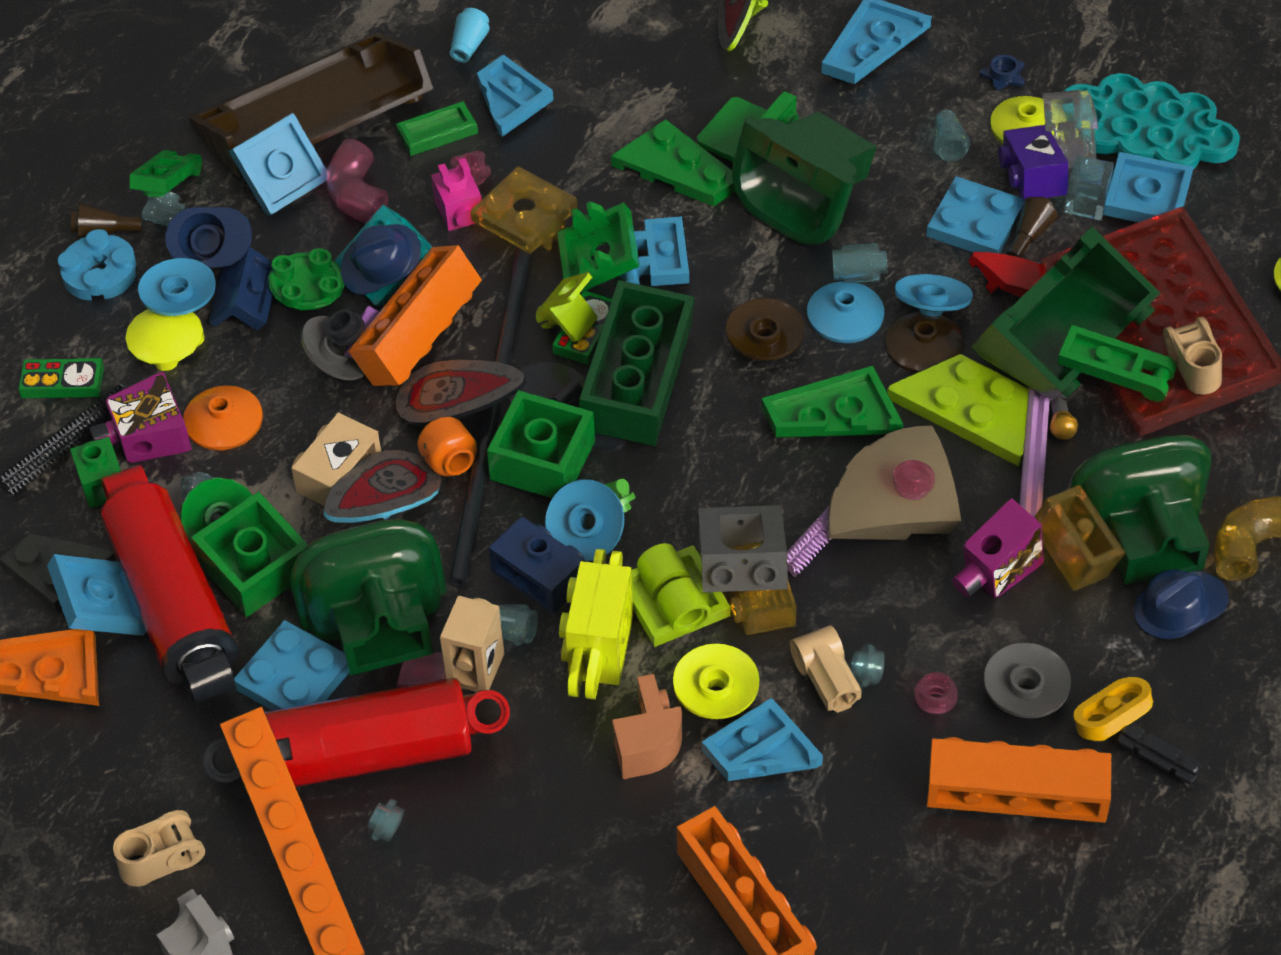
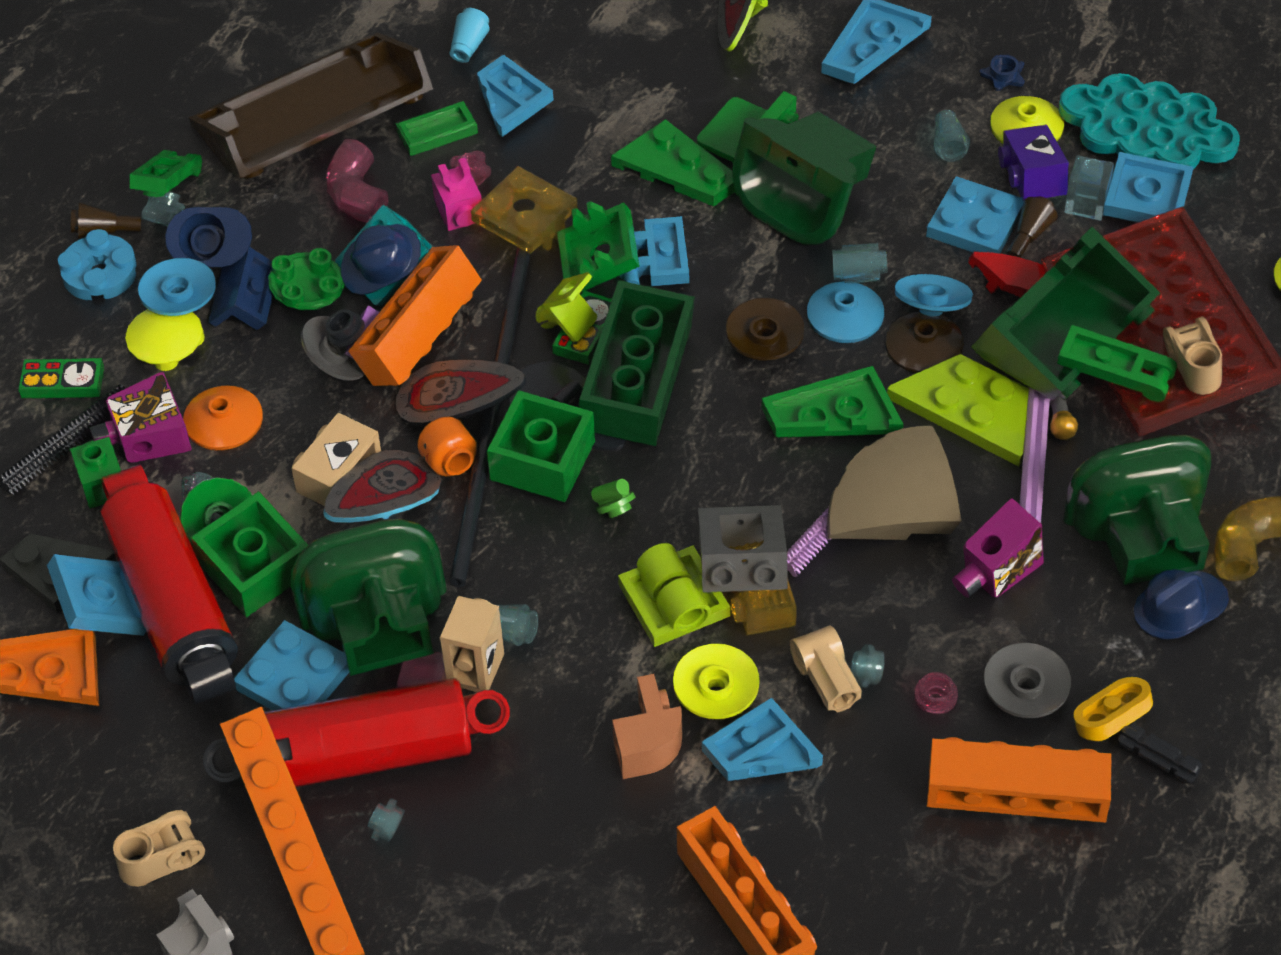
(279, 164): dark azure plate -> none
(535, 563): dark blue brick -> none
(573, 505): dark azure dish -> none
(597, 623): neon yellow brick -> none
(913, 488): clear pink plate -> none
(1073, 121): clear brick -> none
(1078, 538): clear yellow brick -> none

